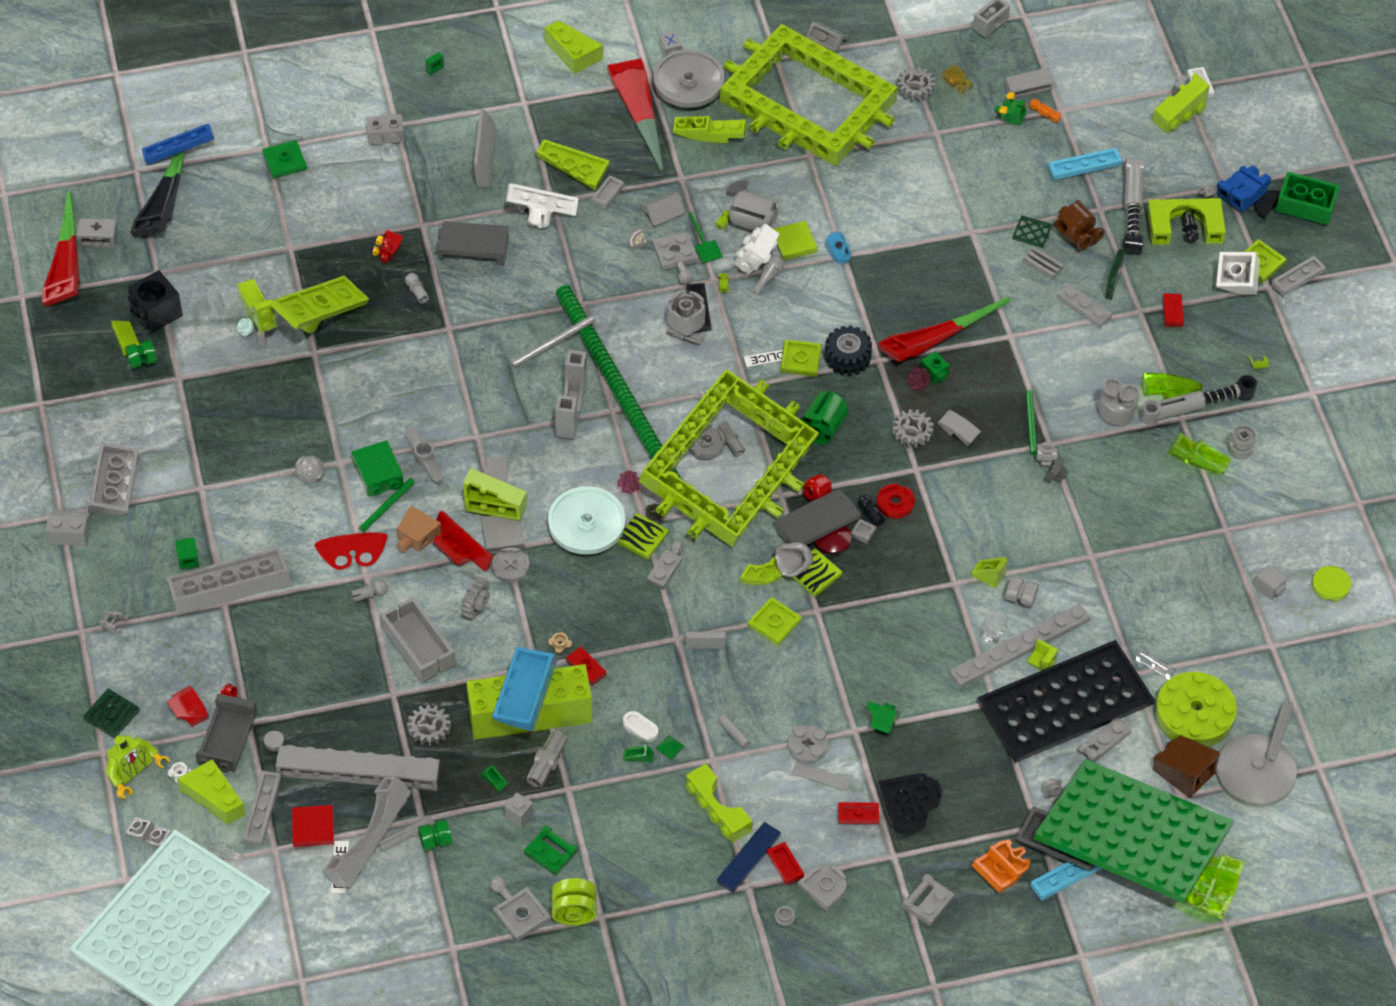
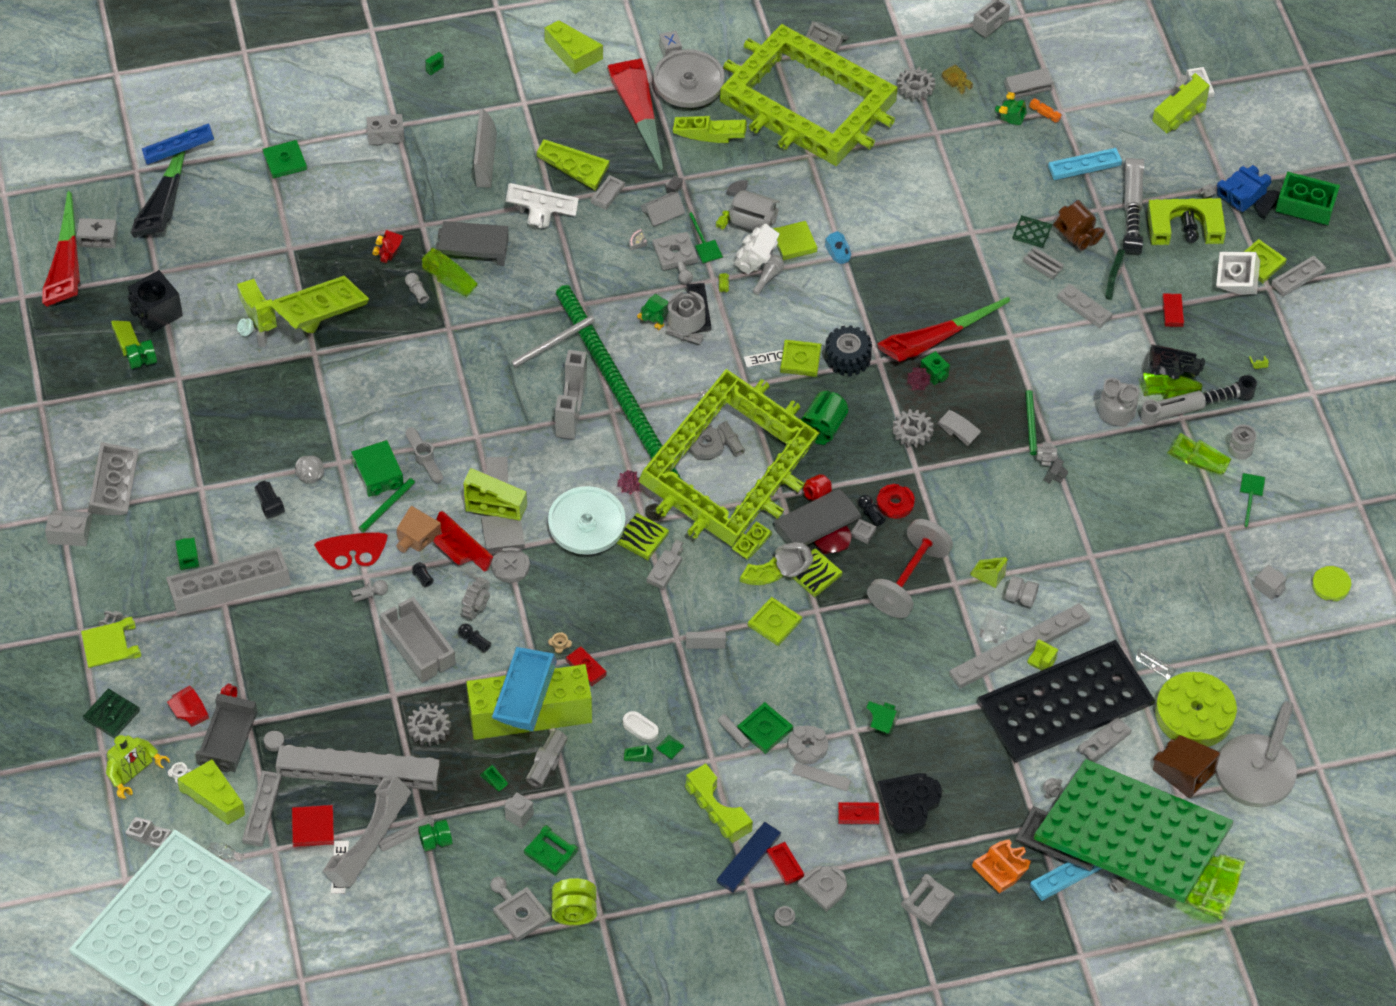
(109, 643): none -> lime flag
(270, 503): none -> black piece
(420, 571): none -> black pin
(448, 272): none -> clear neon green slope
(466, 631): none -> black pin
(654, 310): none -> green piece
(674, 184): none -> flat silver piece
(752, 541): none -> lime slope
(765, 728): none -> green tile
(929, 540): none -> light grey piece
(1118, 884): none -> light grey pin
(1173, 362): none -> black plate
(1251, 485): none -> green piece

